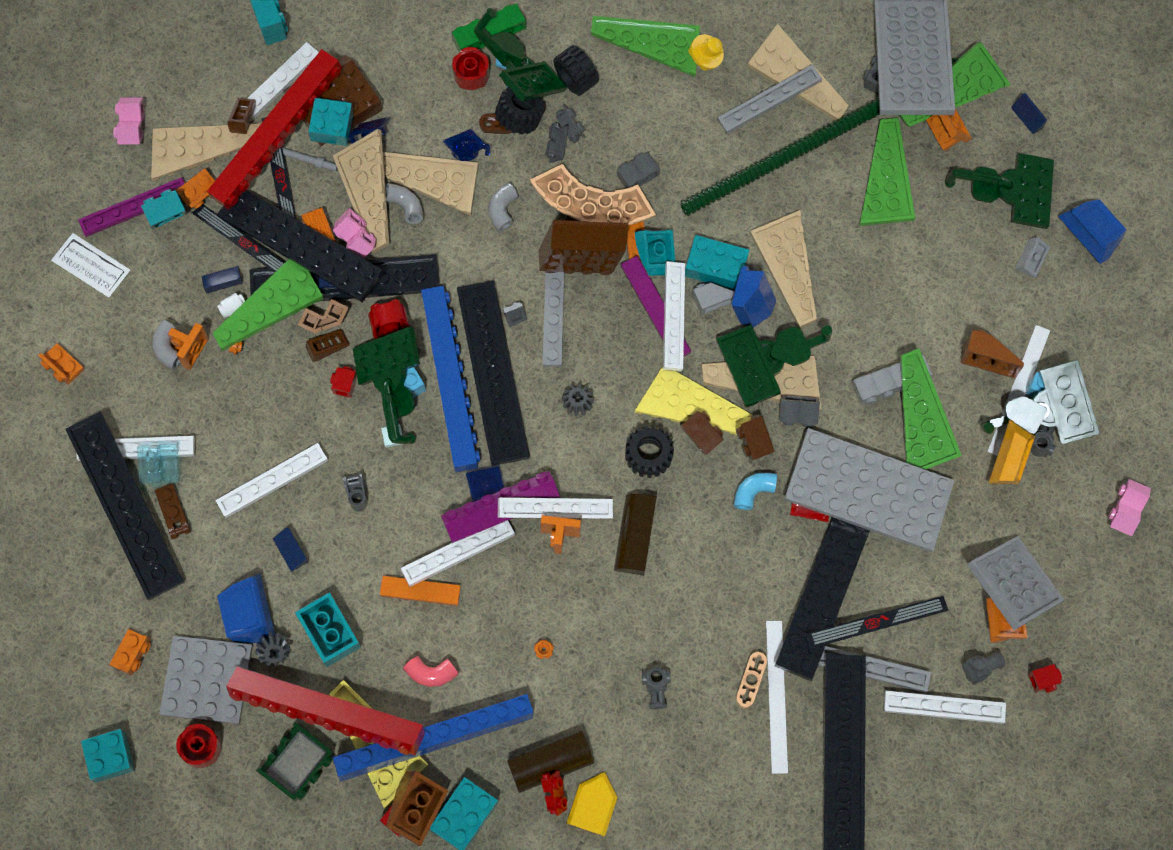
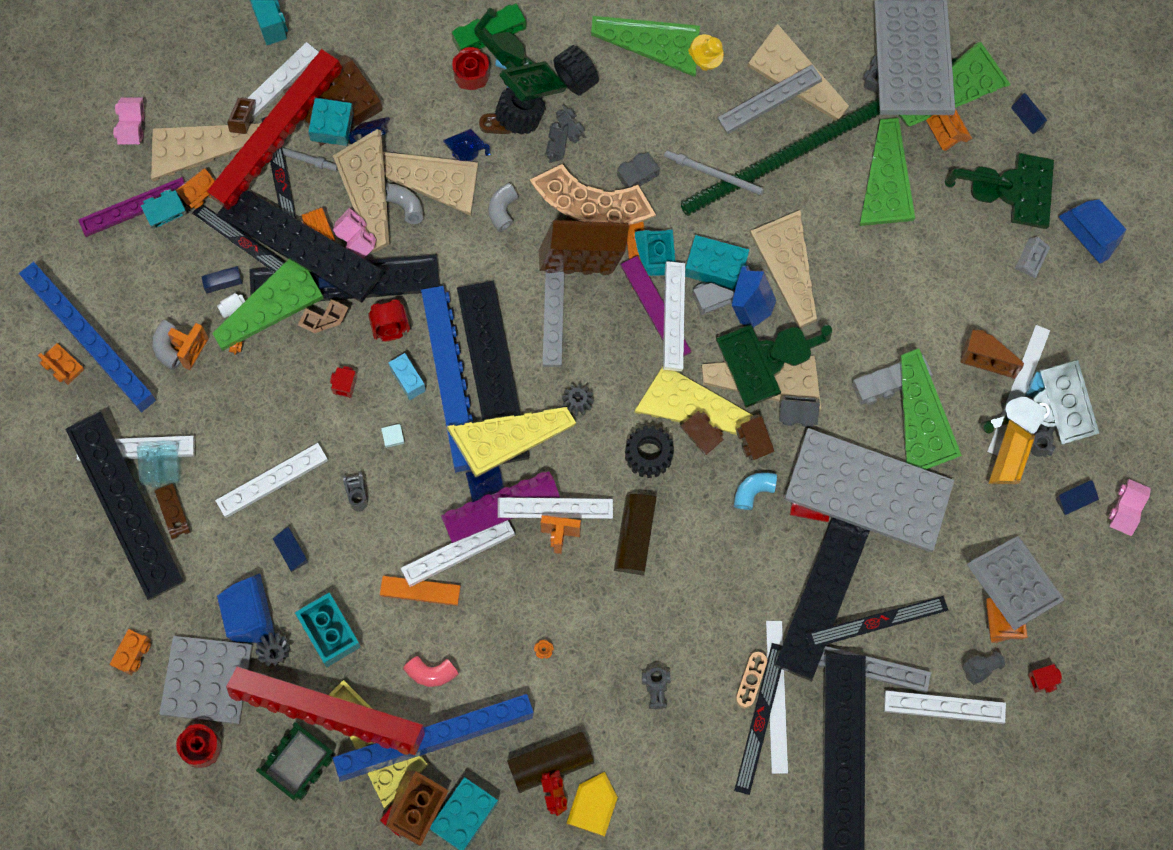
(87, 337): none -> blue brick
(90, 265): white sticker -> none
(107, 755): teal brick -> none
(322, 353): reddish brown slope -> none
(385, 364): dark green plate -> none
(503, 438): none -> light yellow wing
(514, 314): dark grey tile -> none
(683, 160): none -> light grey bar
(759, 723): none -> black sticker
(1077, 497): none -> dark blue slope

